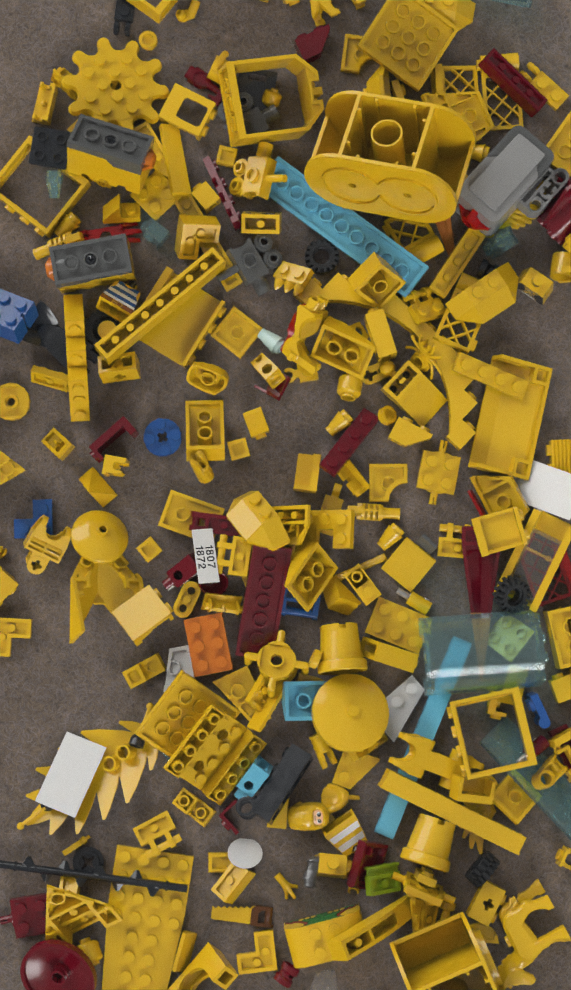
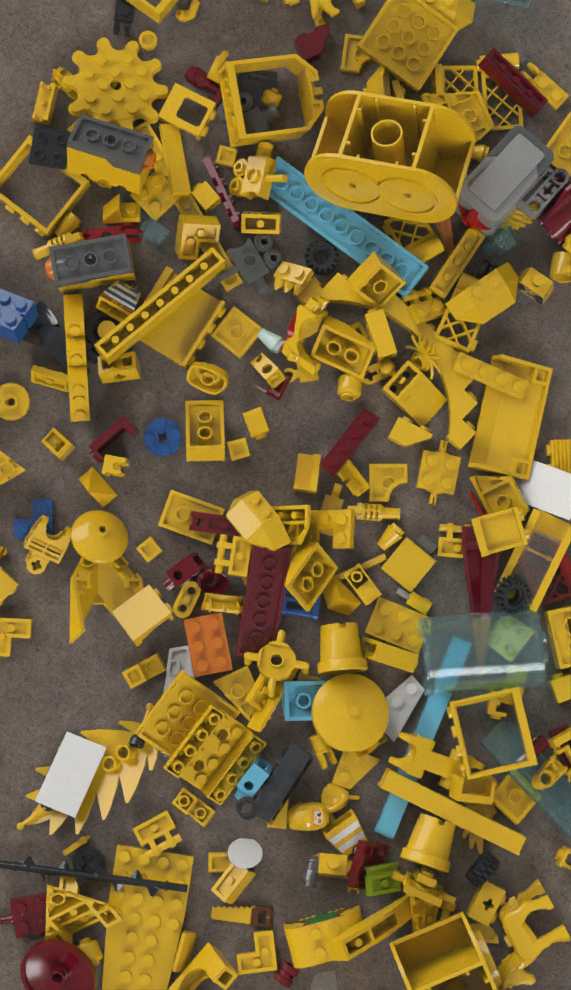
(54, 183): clear light blue cone -> none
(202, 468): yellow hinge -> none
(205, 556): white sticker -> none
(226, 822): dark red bracket -> none
(286, 886): yellow bar -> none
(315, 658): yellow tile -> none
(339, 422): yellow cone -> none
(387, 415): yellow tile -> none
(535, 705): blue plate -> none

